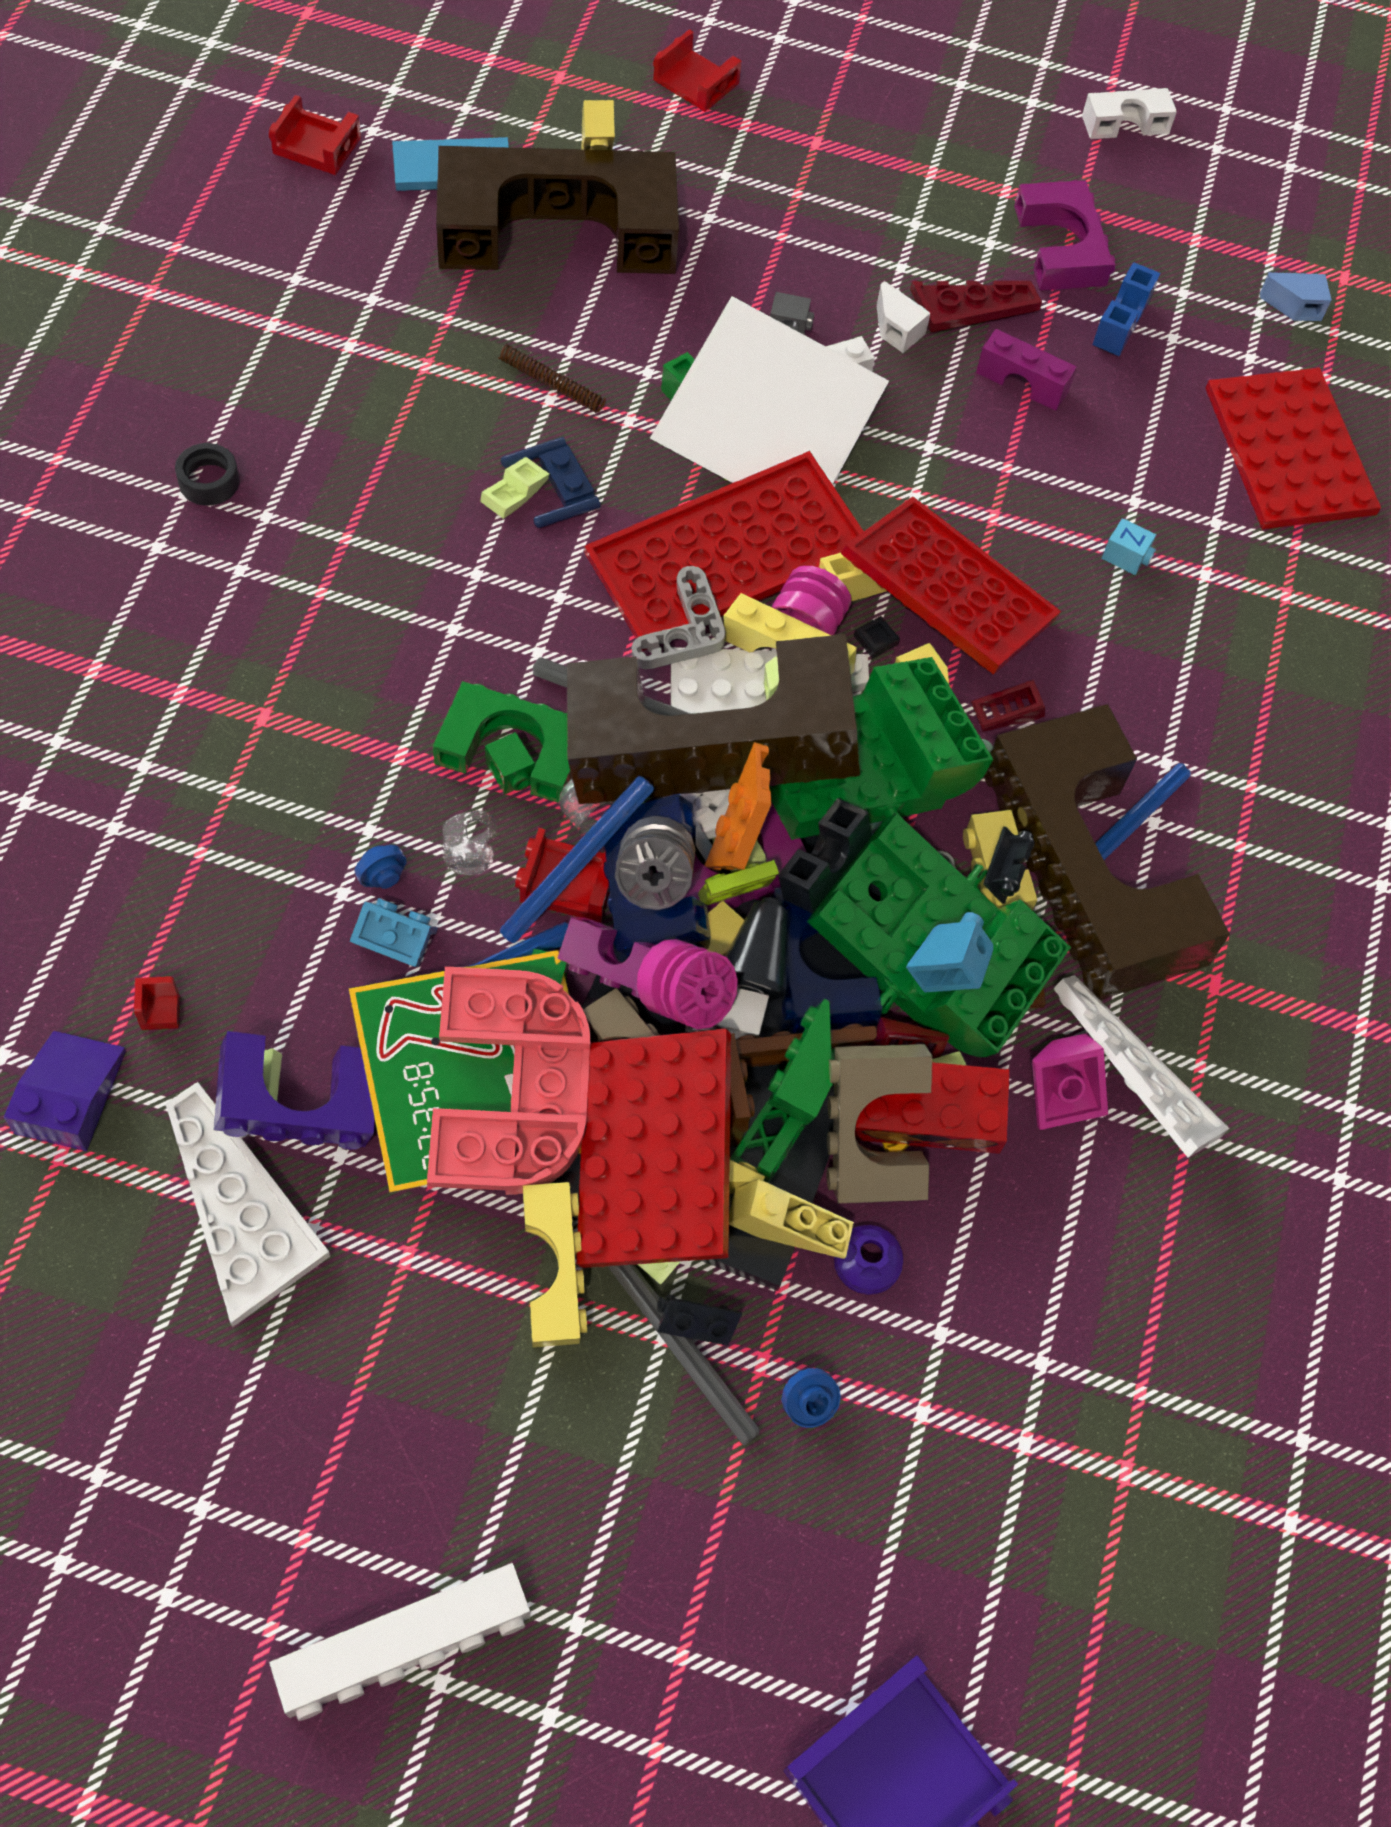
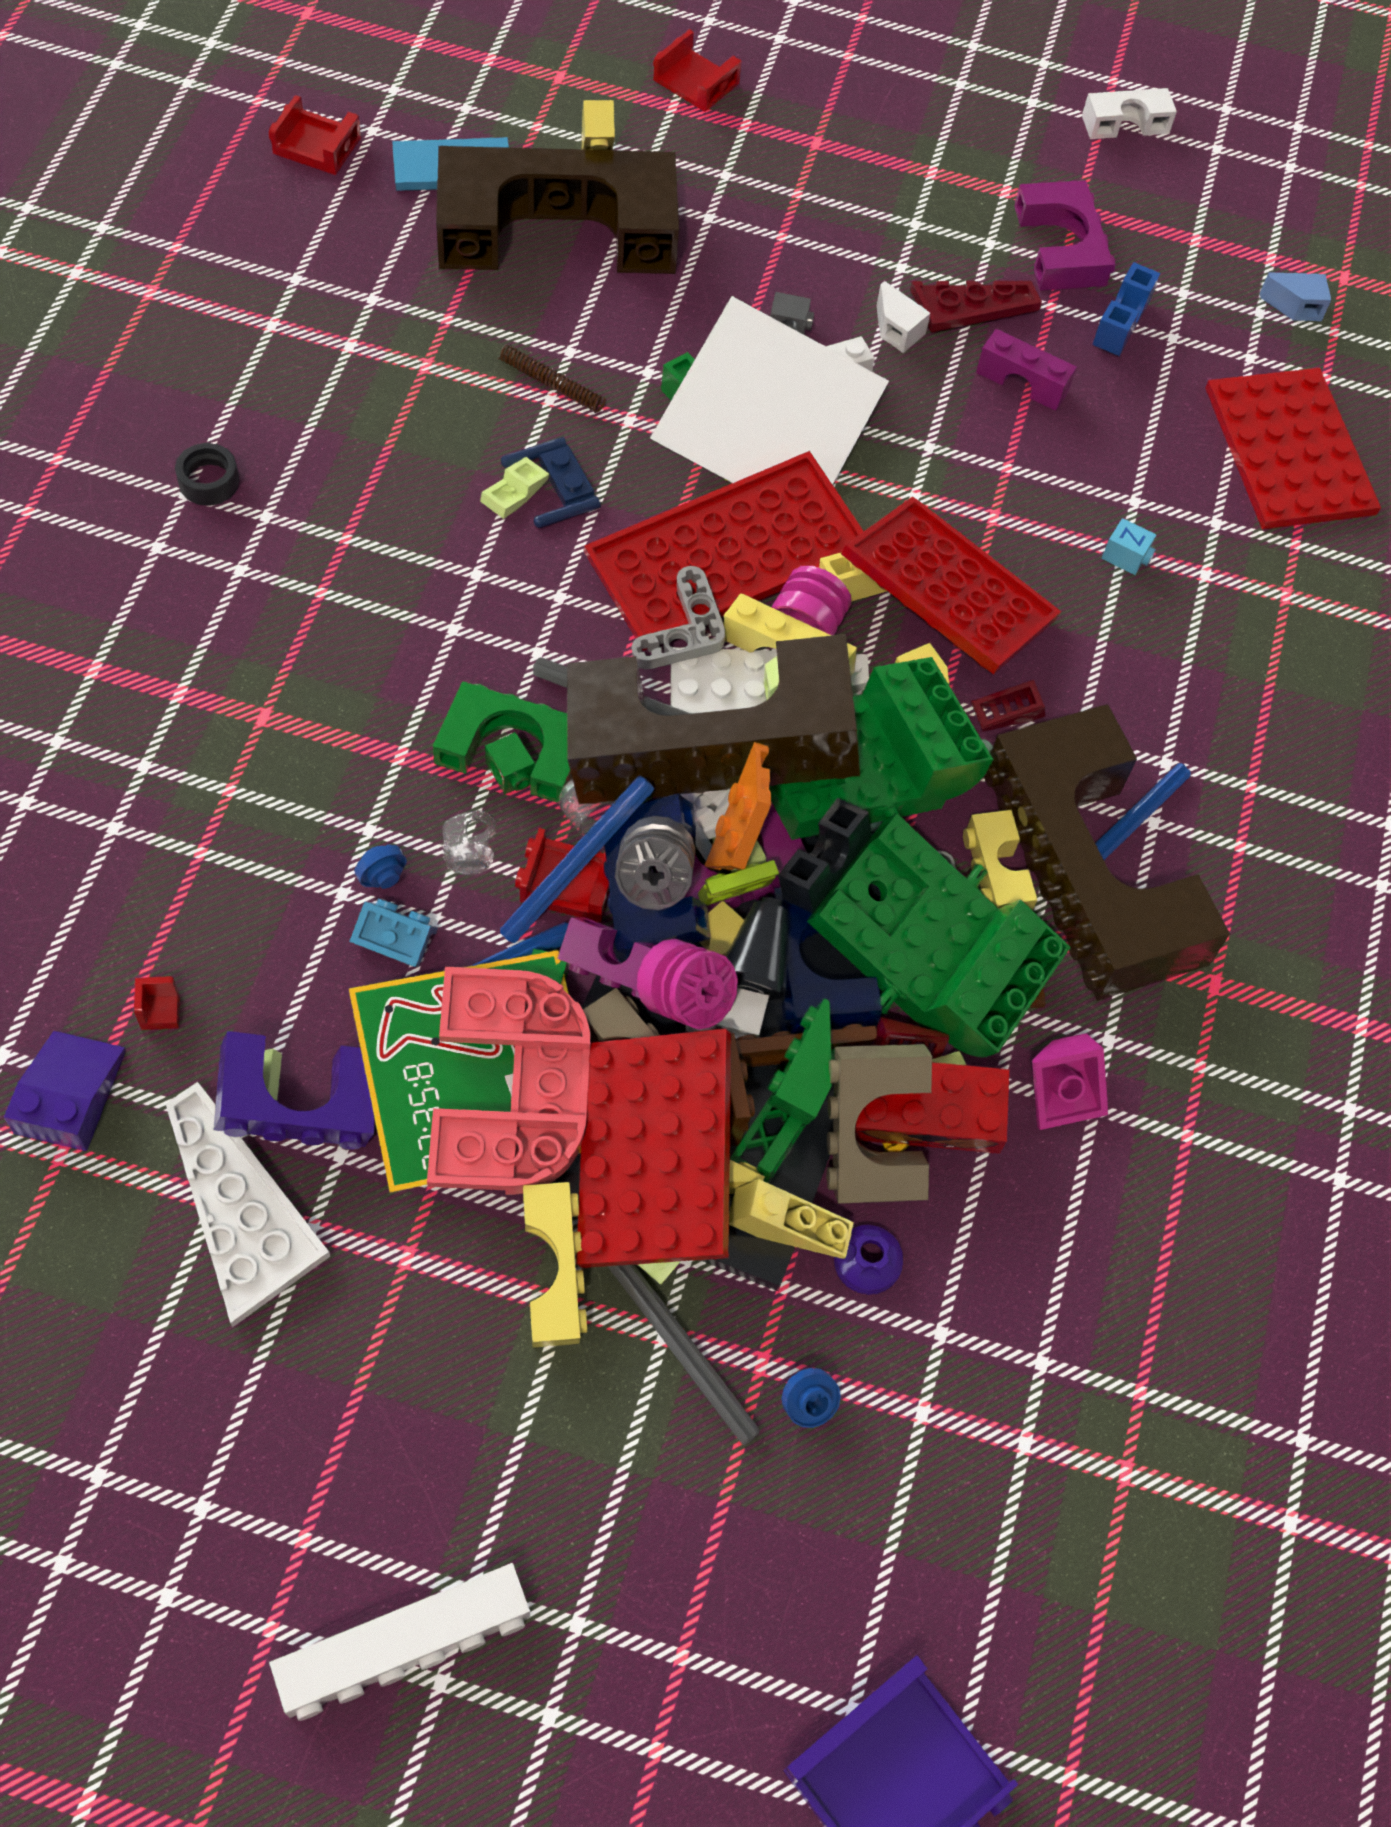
(697, 1320): black hinge -> none
(876, 637): black tile -> none
(953, 956): dark azure torso -> none
(1004, 870): black hinge -> none
(1166, 1096): white wing -> none

